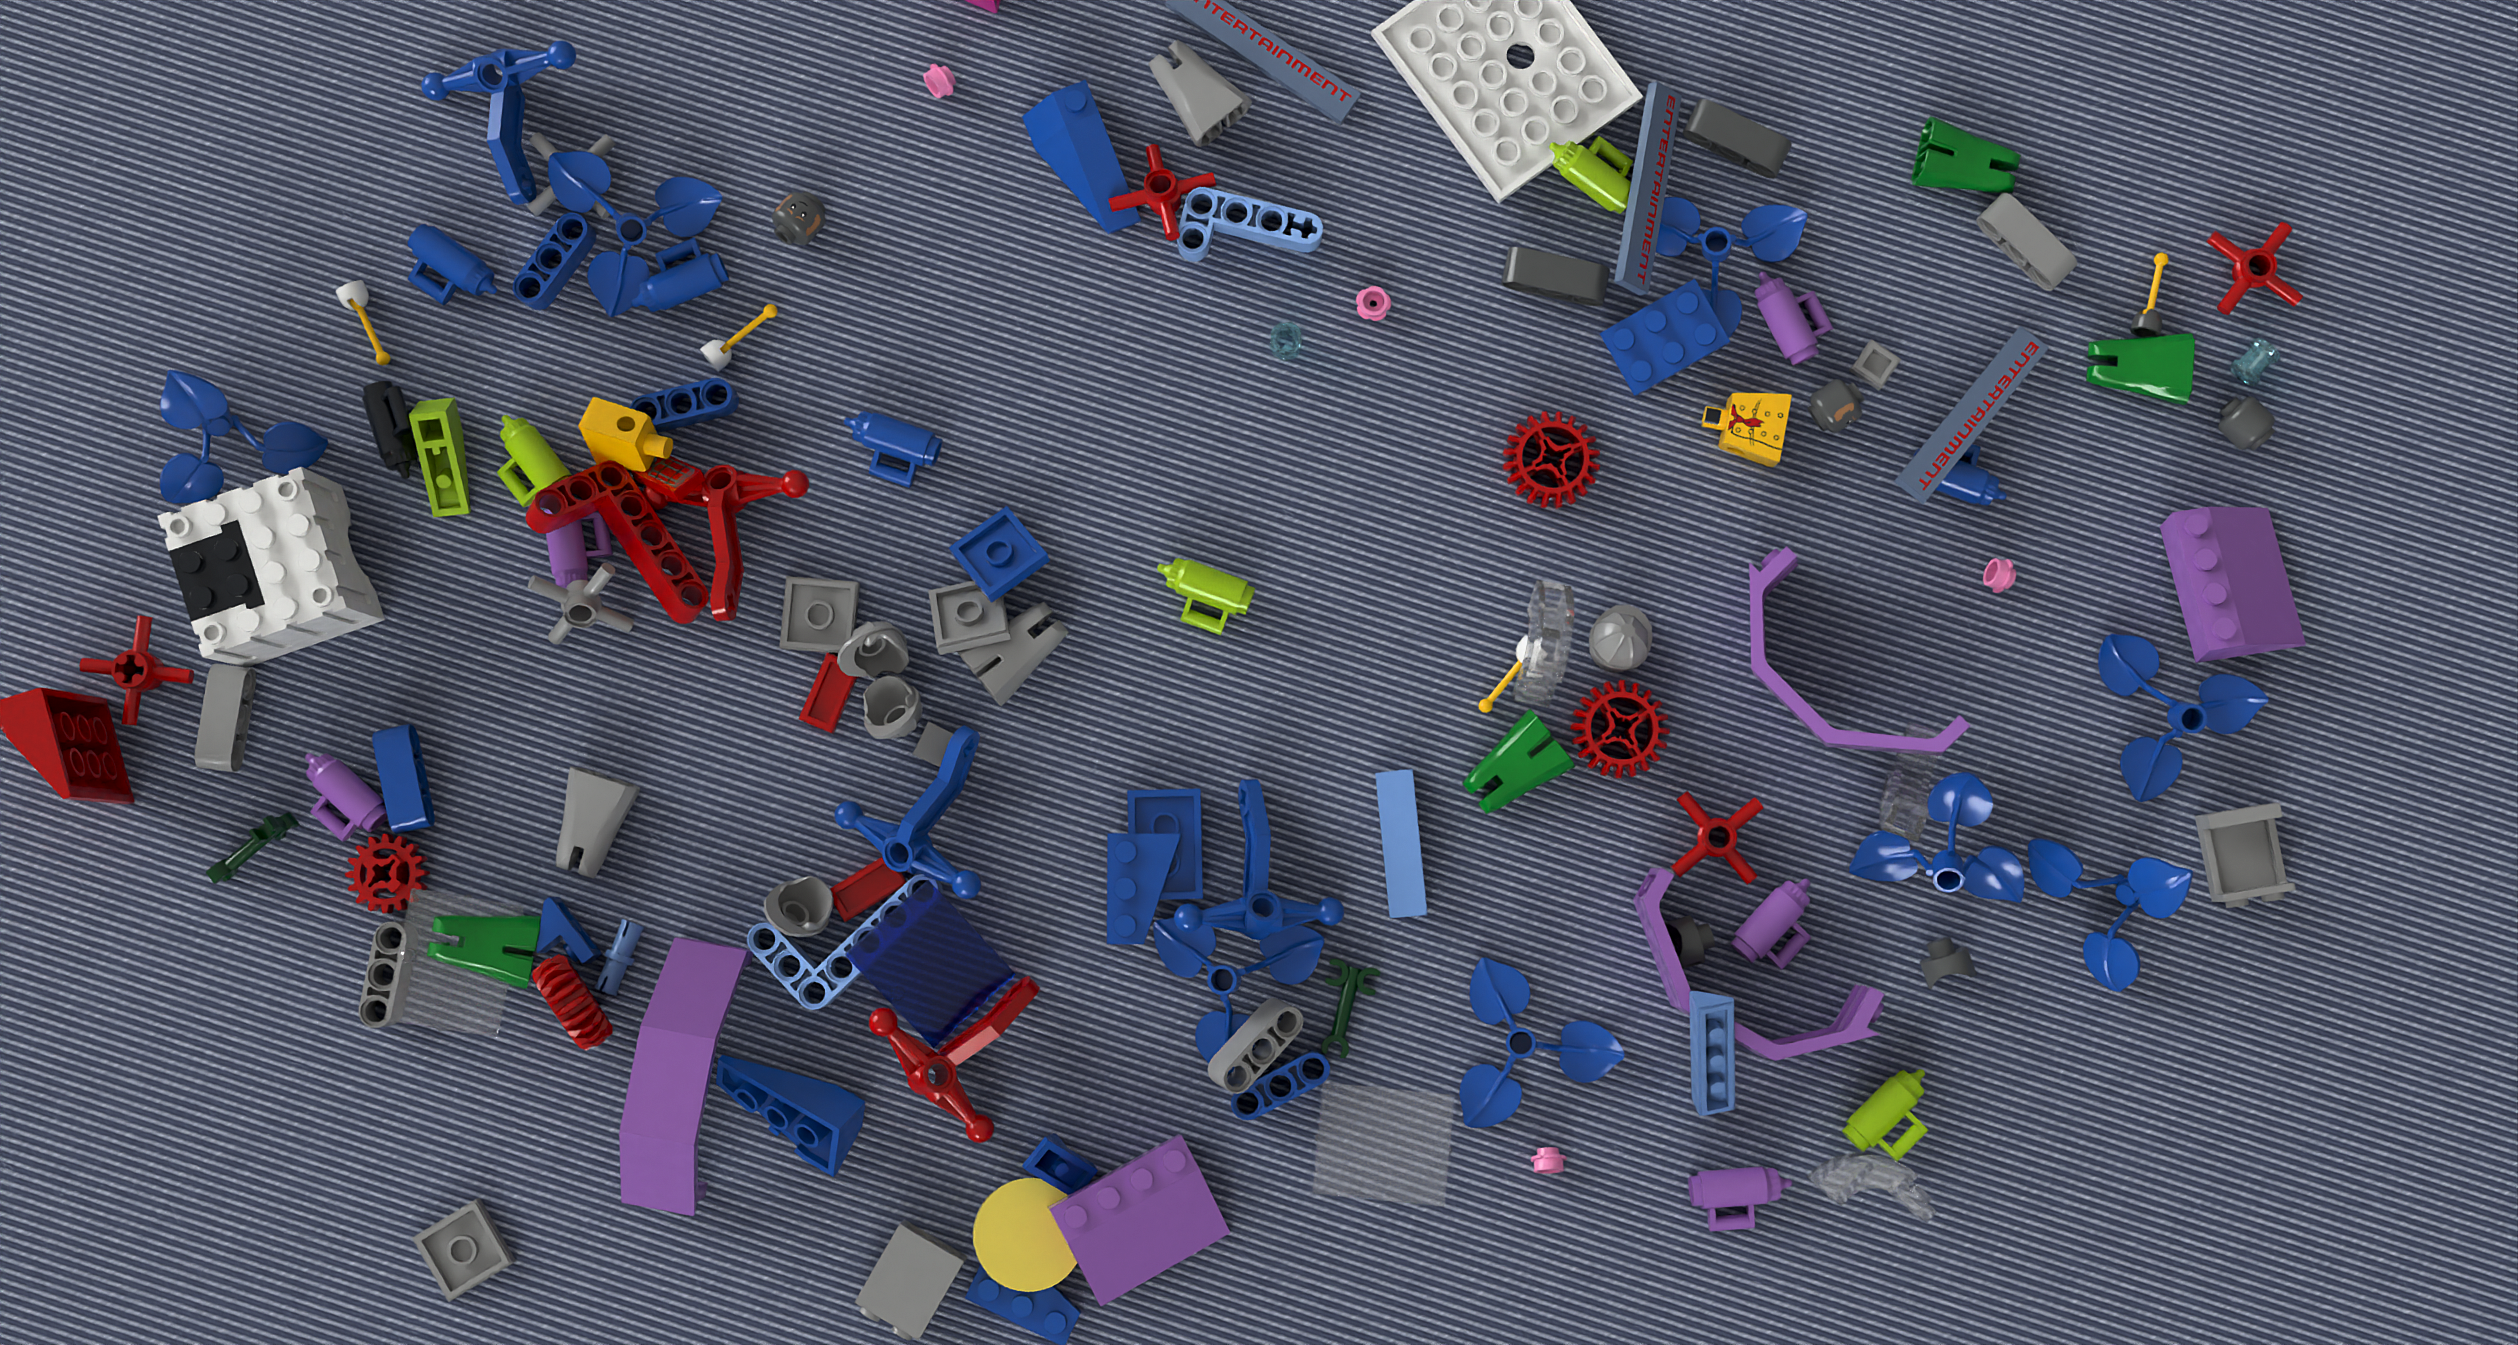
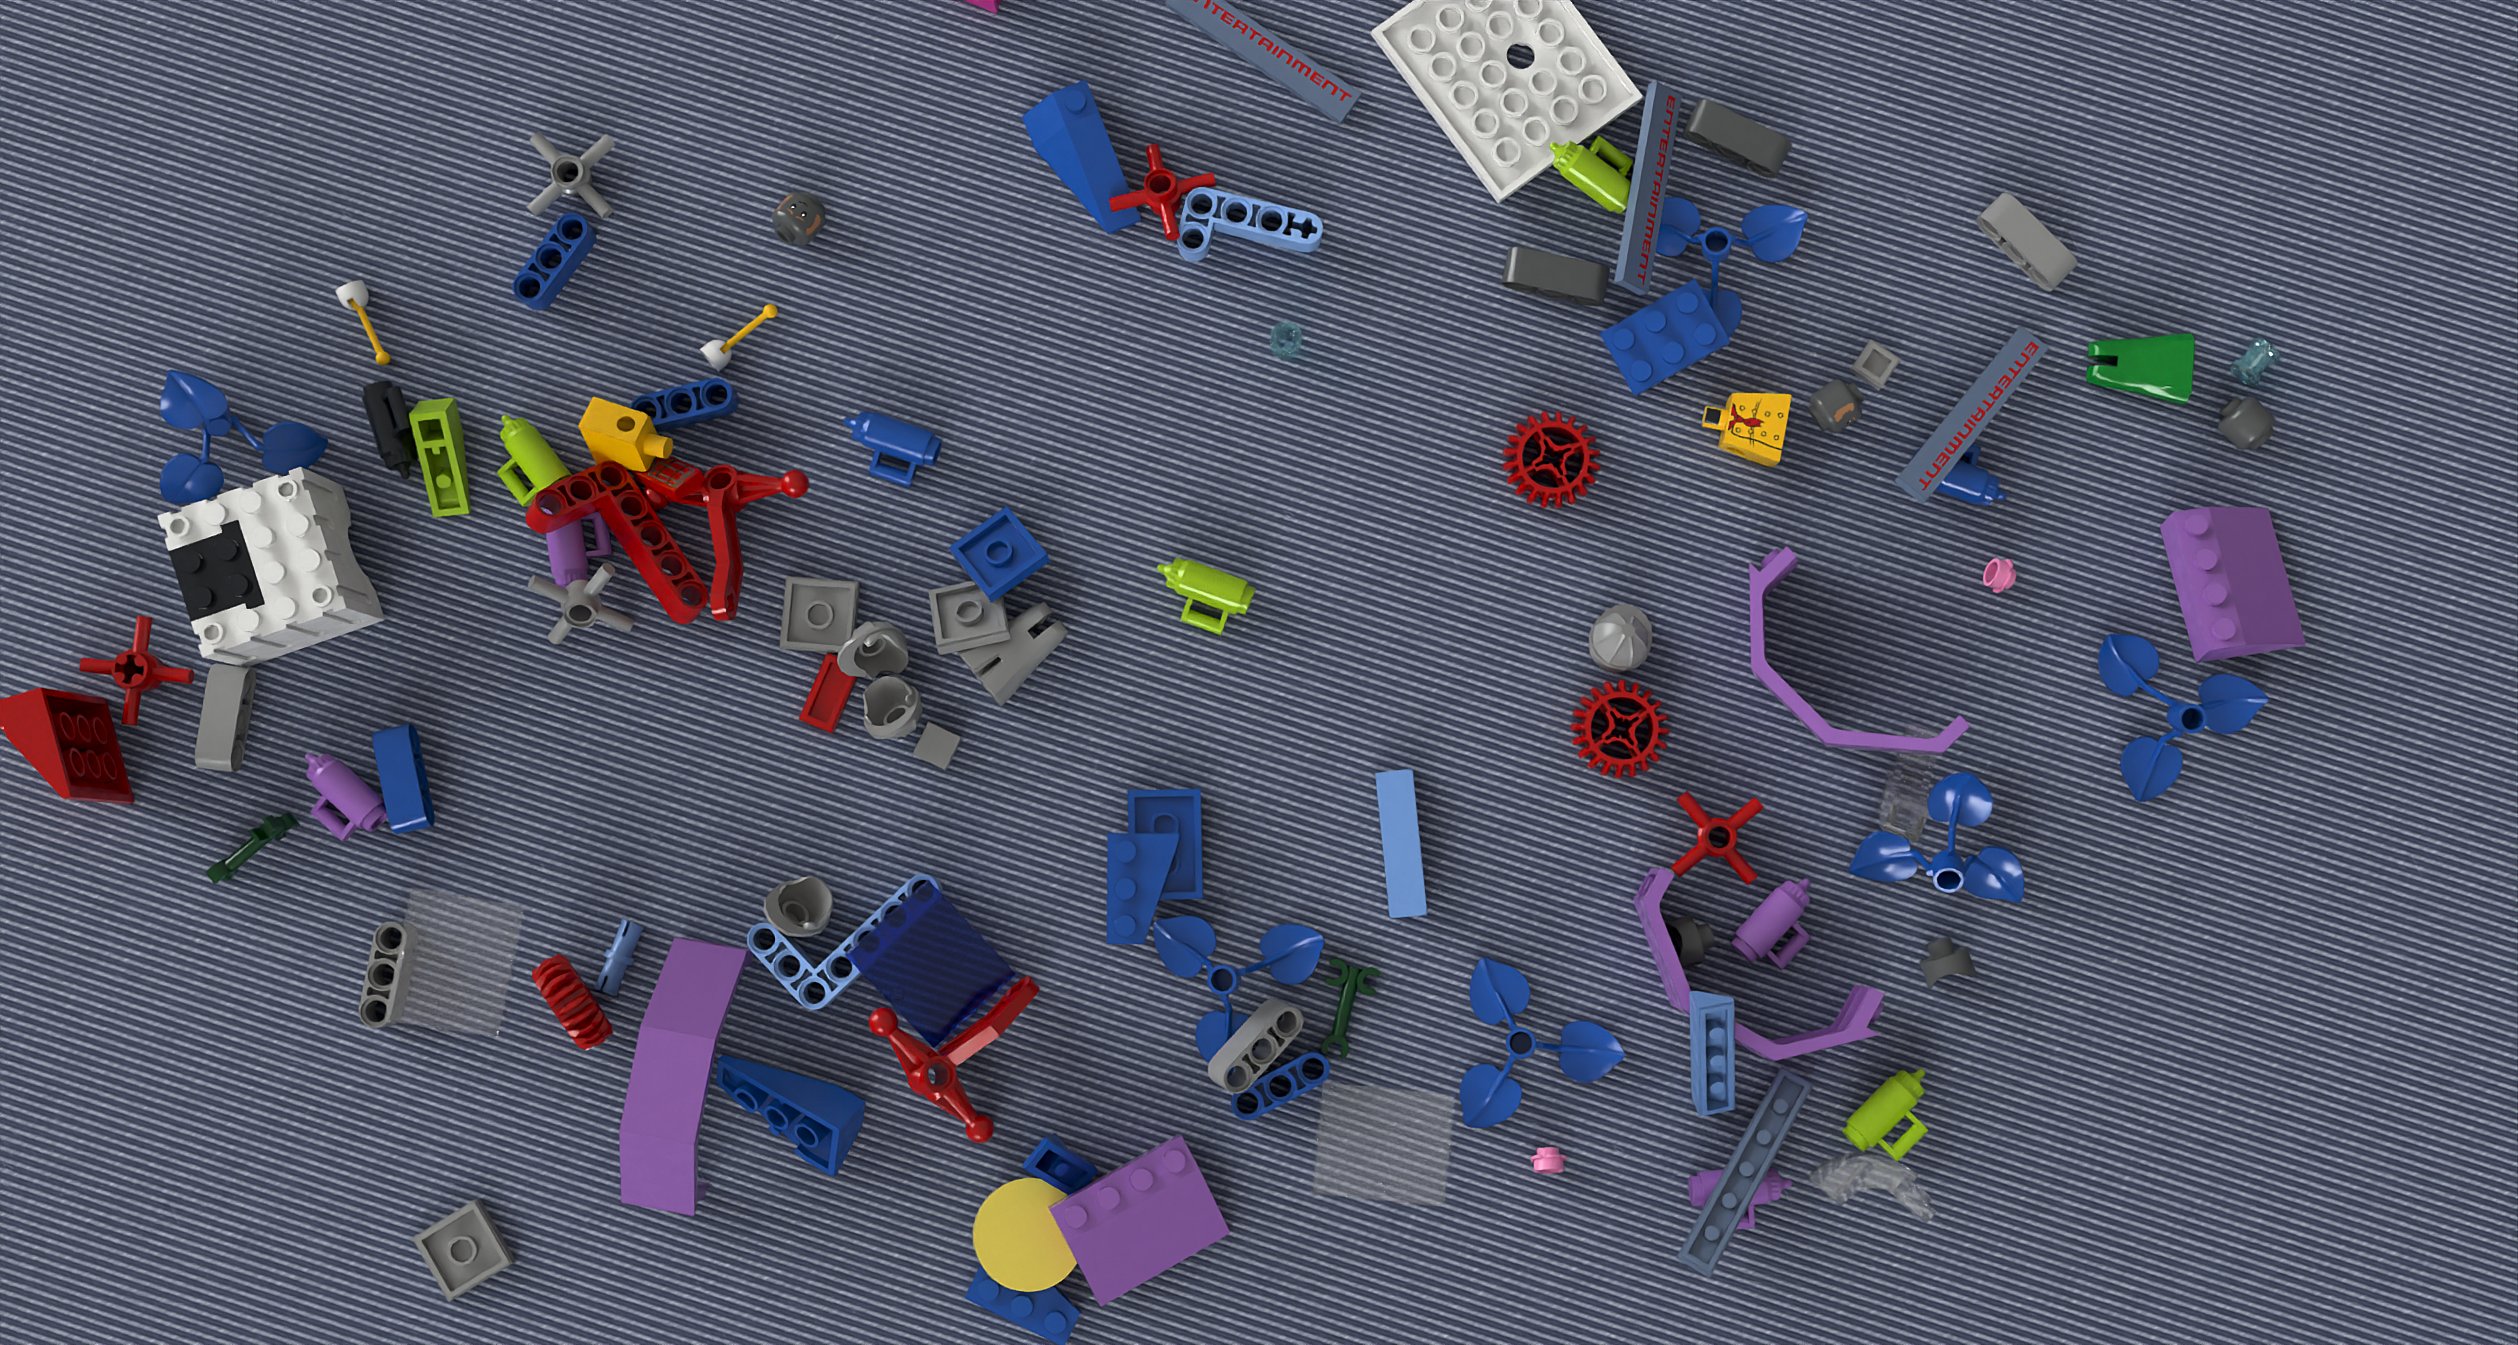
(375, 865): red gear -> none
(451, 261): blue piece -> none
(489, 945): green piece -> none
(506, 104): blue piece -> none
(560, 924): blue slope -> none
(592, 818): light grey piece -> none
(614, 278): blue plant -> none
(683, 281): blue piece -> none
(866, 889): red tile -> none
(908, 844): blue piece -> none
(910, 1281): light grey panel -> none
(939, 80): bright pink plate -> none
(1199, 93): light grey piece -> none
(1241, 913): blue piece -> none
(1375, 294): bright pink plate -> none
(1486, 705): yellow hinge -> none
(1519, 763): green piece -> none
(1547, 644): clear arch -> none
(1744, 1172): none -> sand blue tile
(1787, 320): medium lavender piece -> none
(1962, 161): green piece -> none
(2148, 321): hinge -> none
(2150, 882): blue plant -> none
(2243, 854): light grey panel -> none
(2266, 262): red bar -> none

